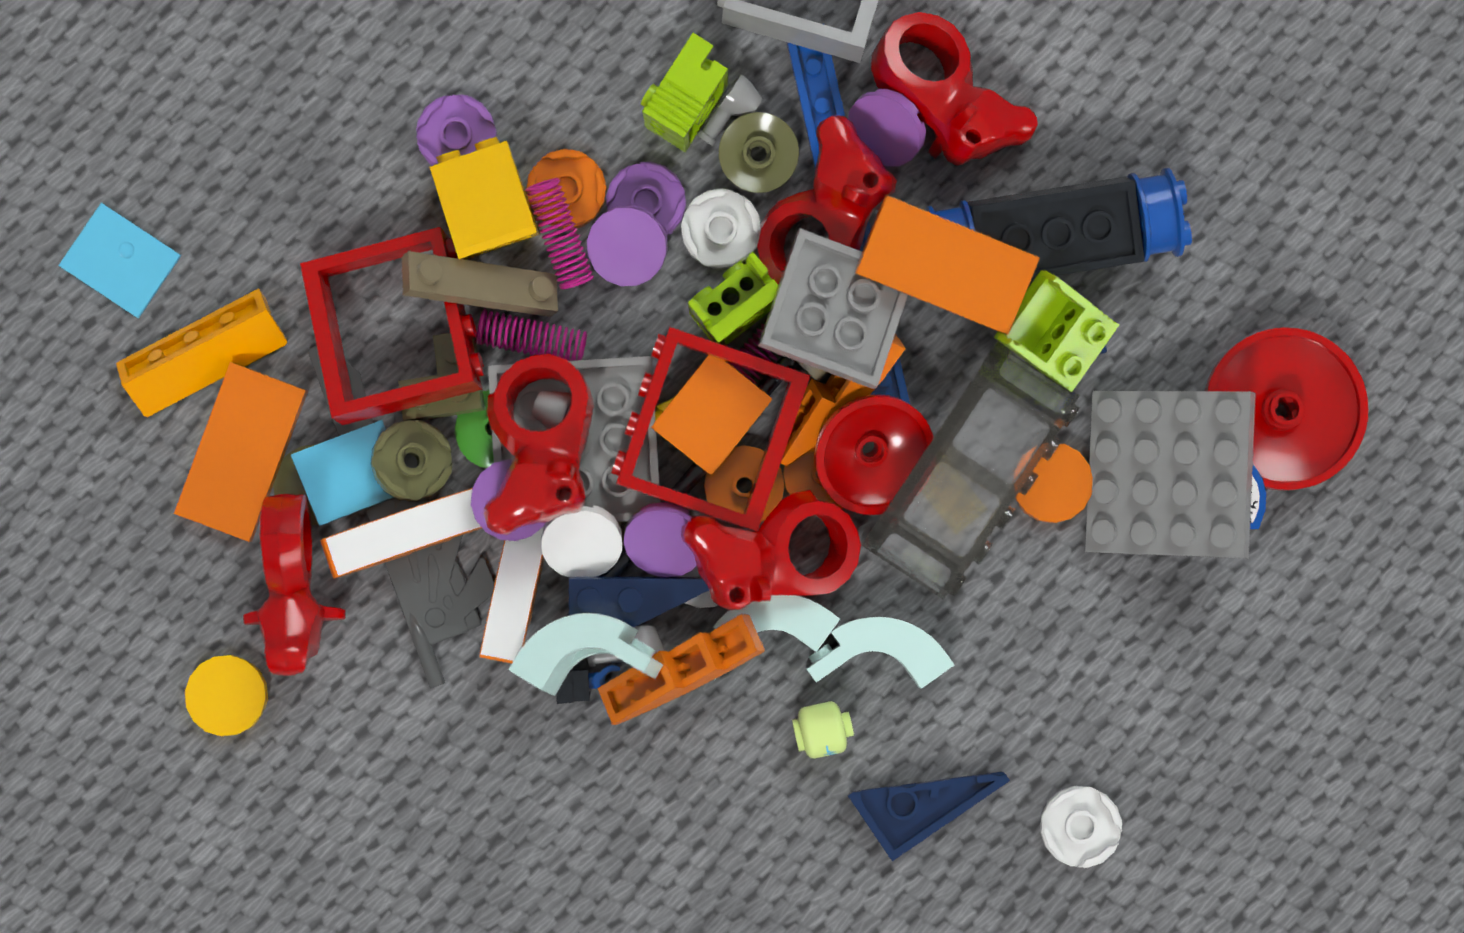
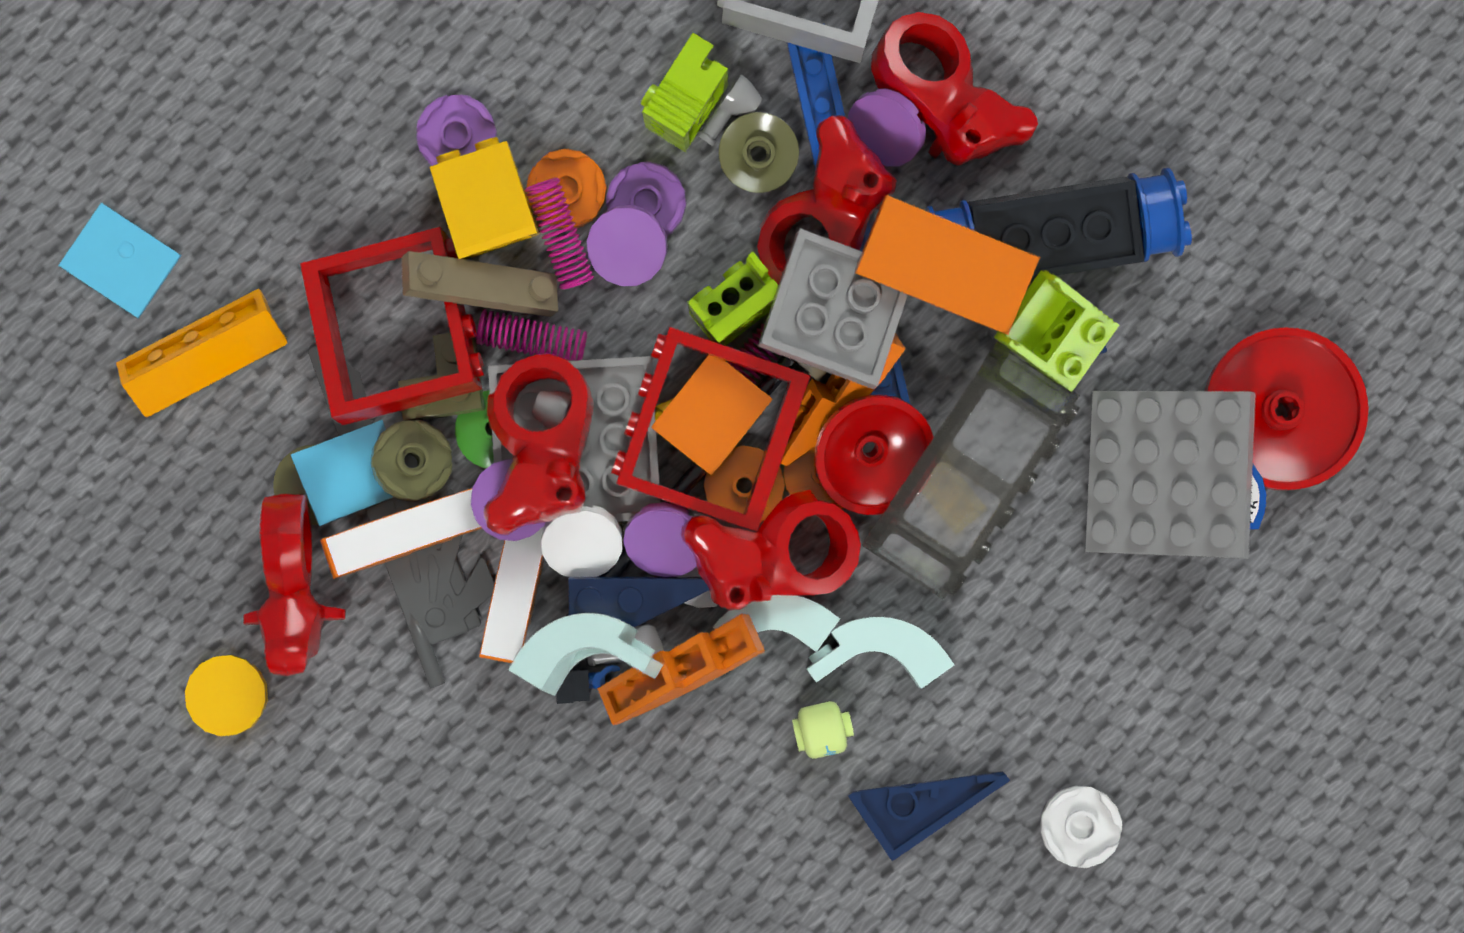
(240, 451): orange tile -> none
(721, 243): white tile -> none
(1060, 488): orange tile -> none

